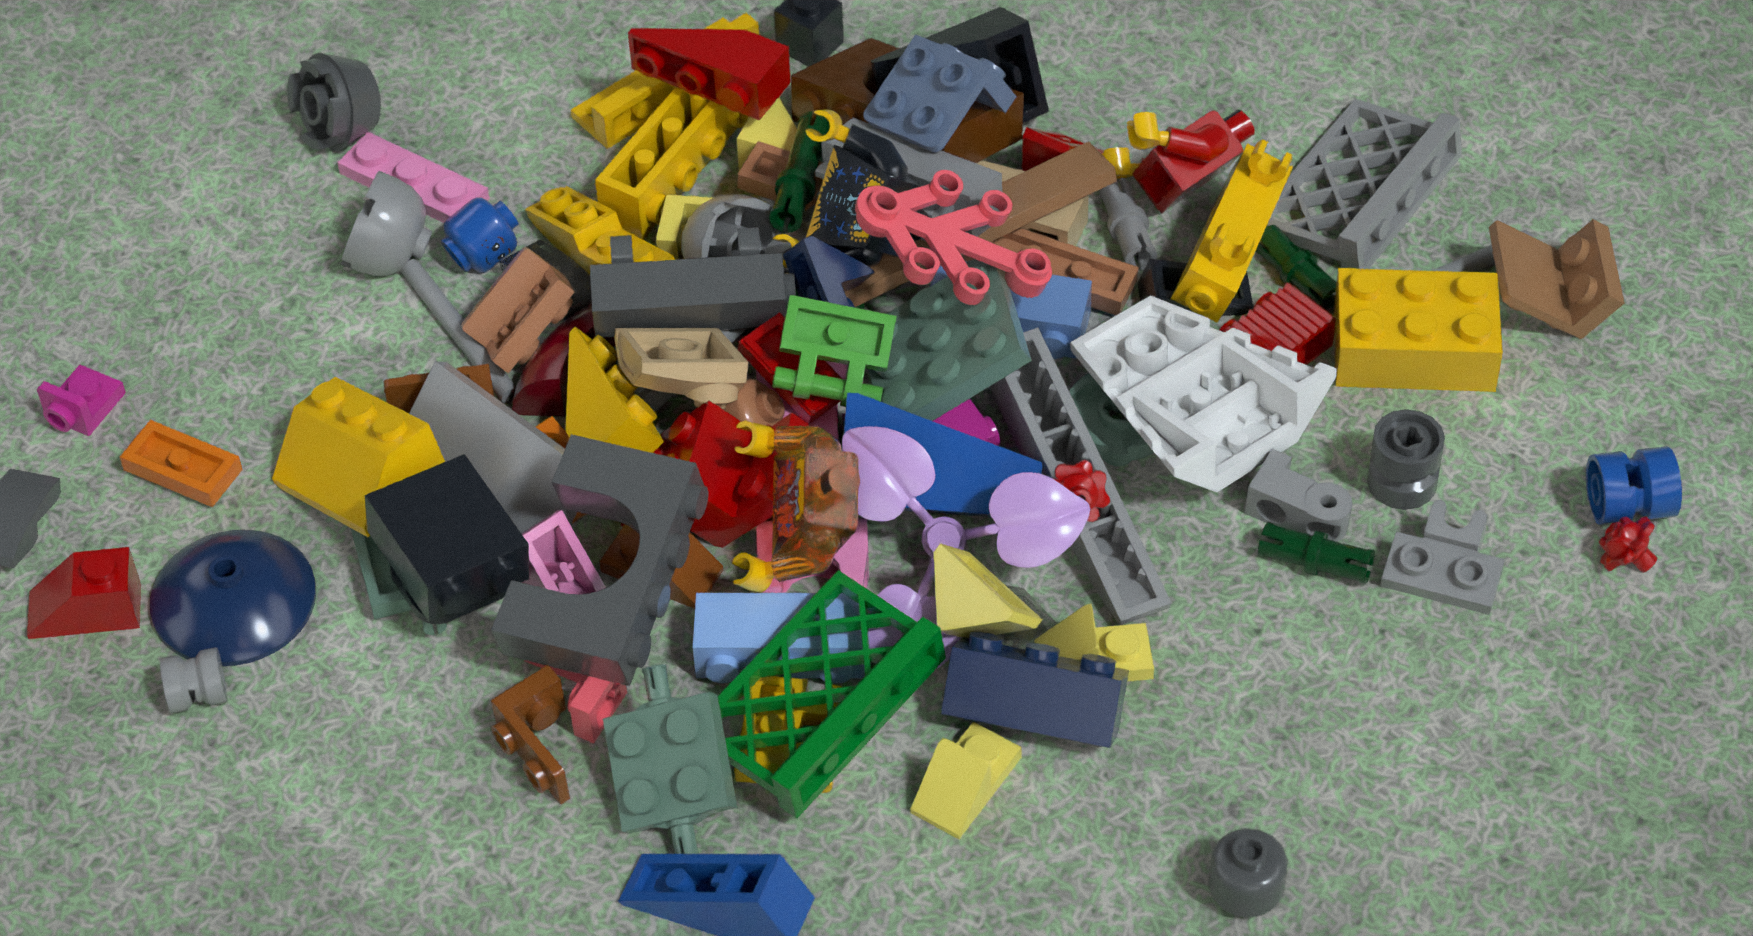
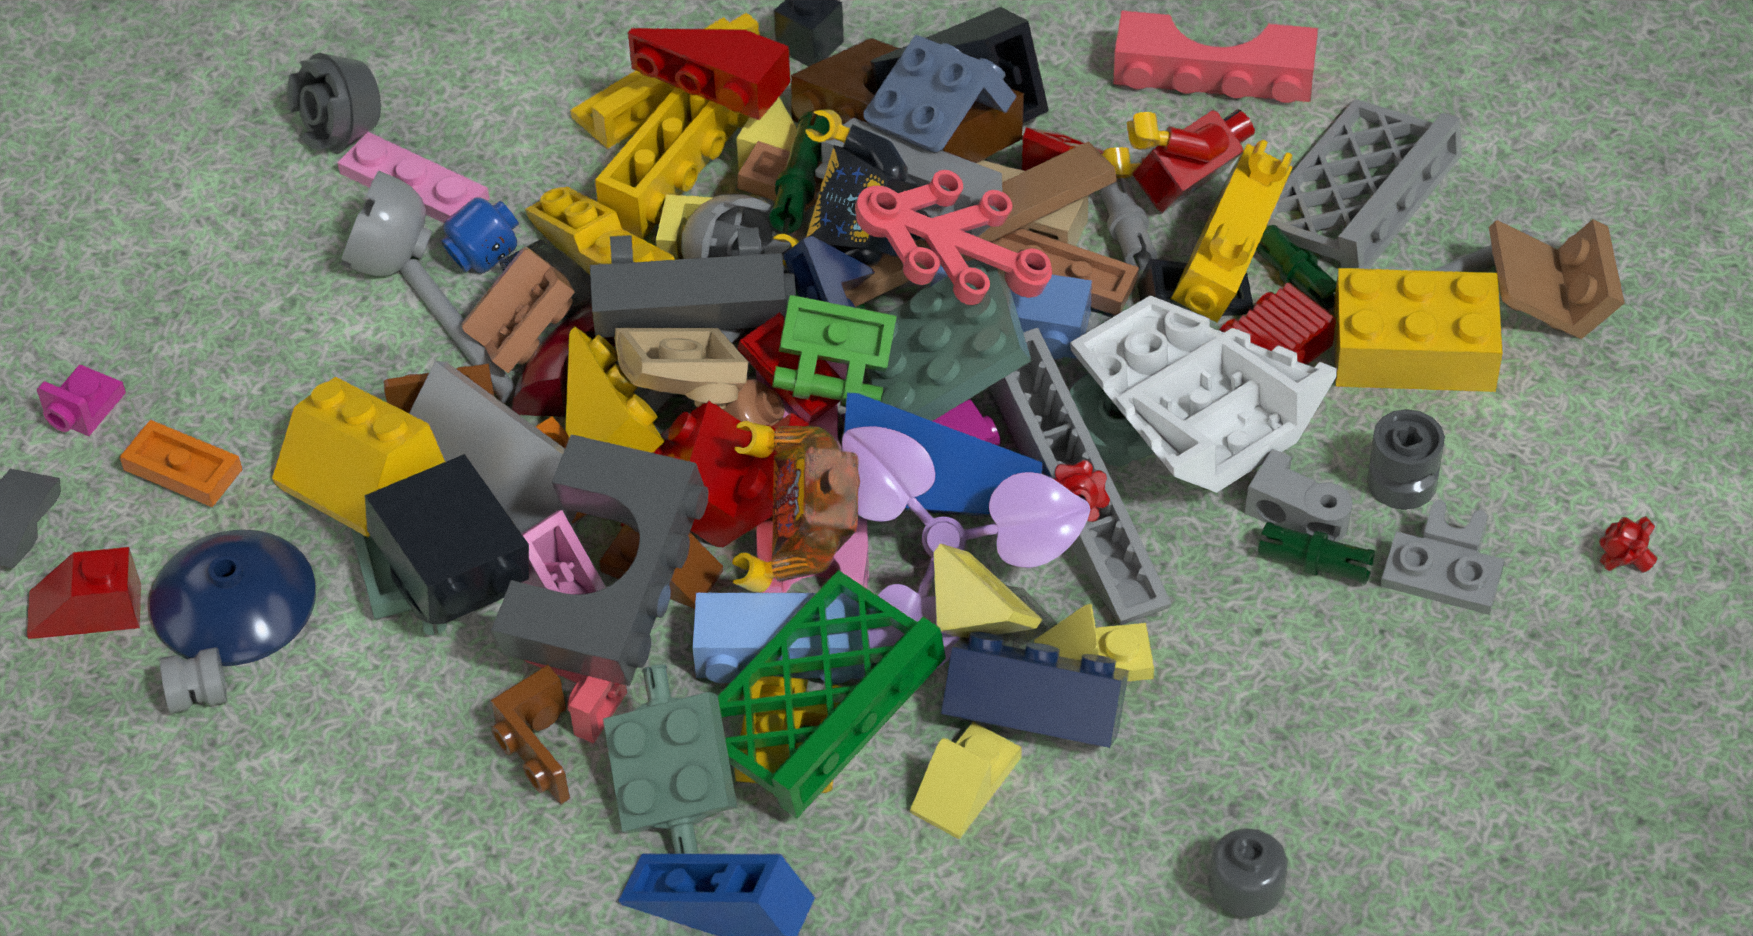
(1159, 56): none -> coral arch
(1640, 485): blue wheel -> none

